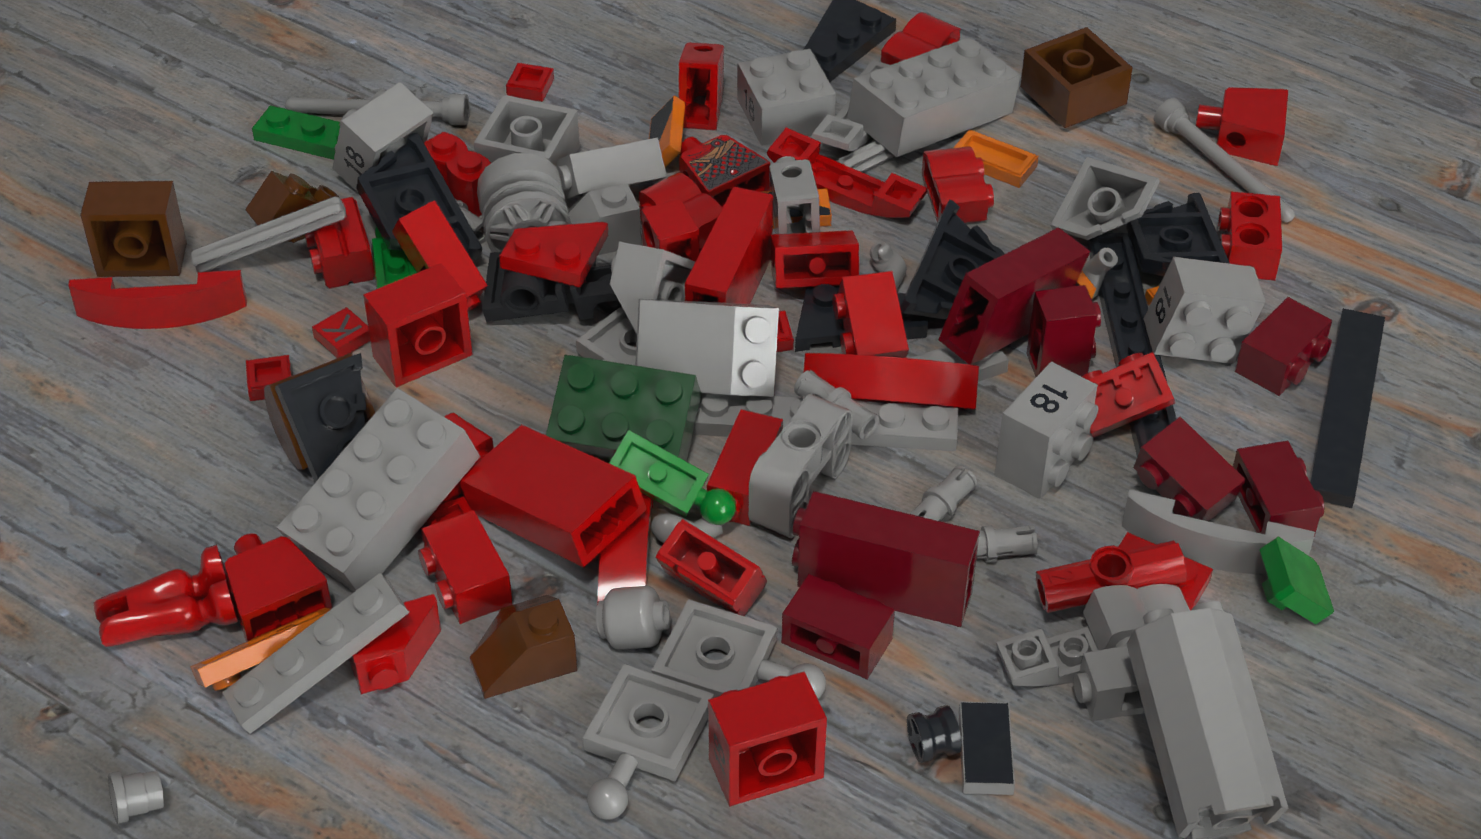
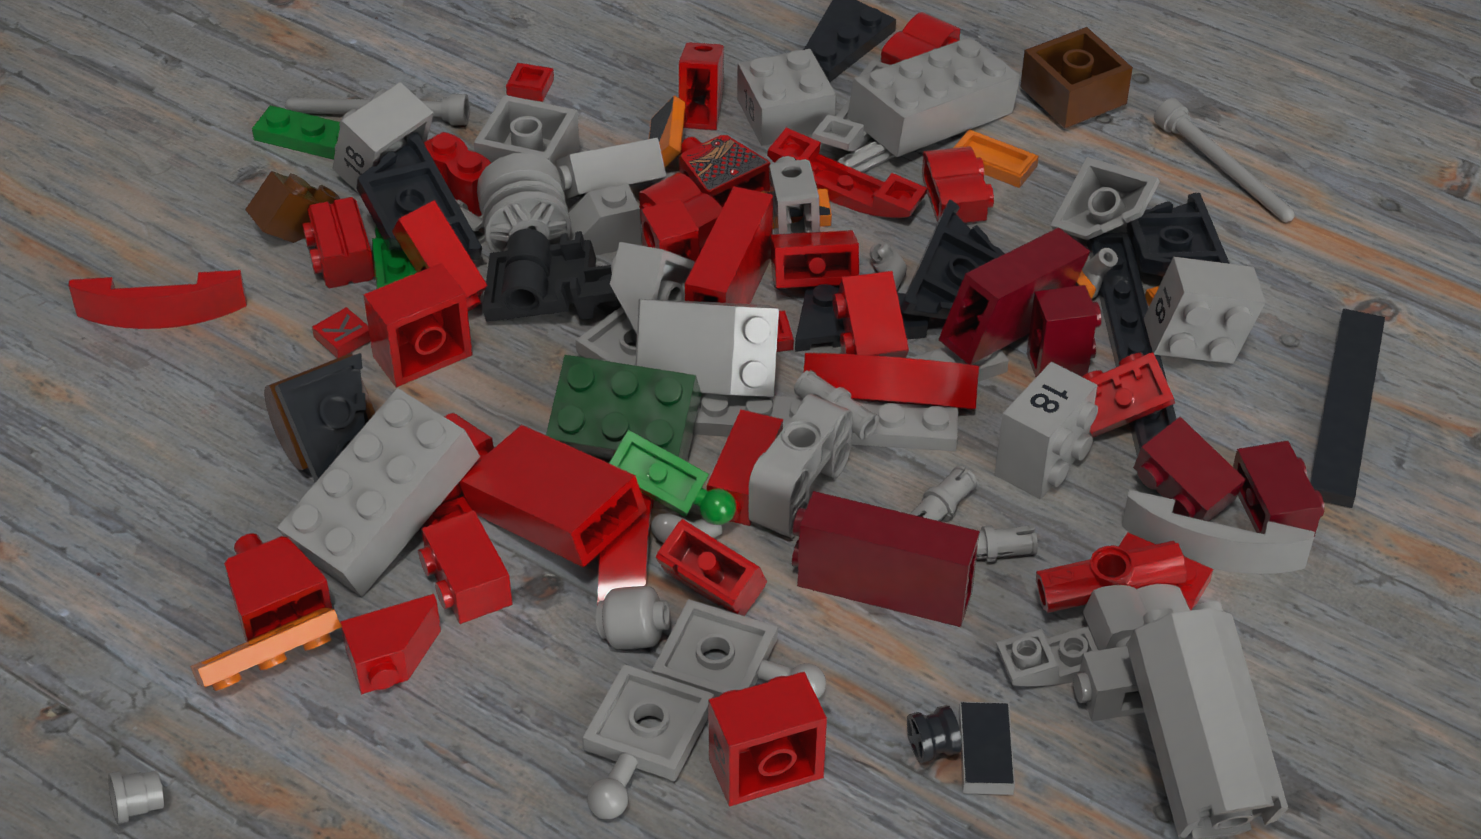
(134, 228): reddish brown brick -> none
(168, 604): red piece -> none
(265, 372): red tile -> none
(268, 234): light grey axle -> none
(315, 653): light grey plate -> none
(525, 647): reddish brown slope -> none
(555, 251): red wing -> none
(837, 626): dark red brick -> none
(1248, 122): red torso -> none
(1252, 232): red brick -> none
(1284, 346): dark red brick -> none
(1295, 581): green piece -> none

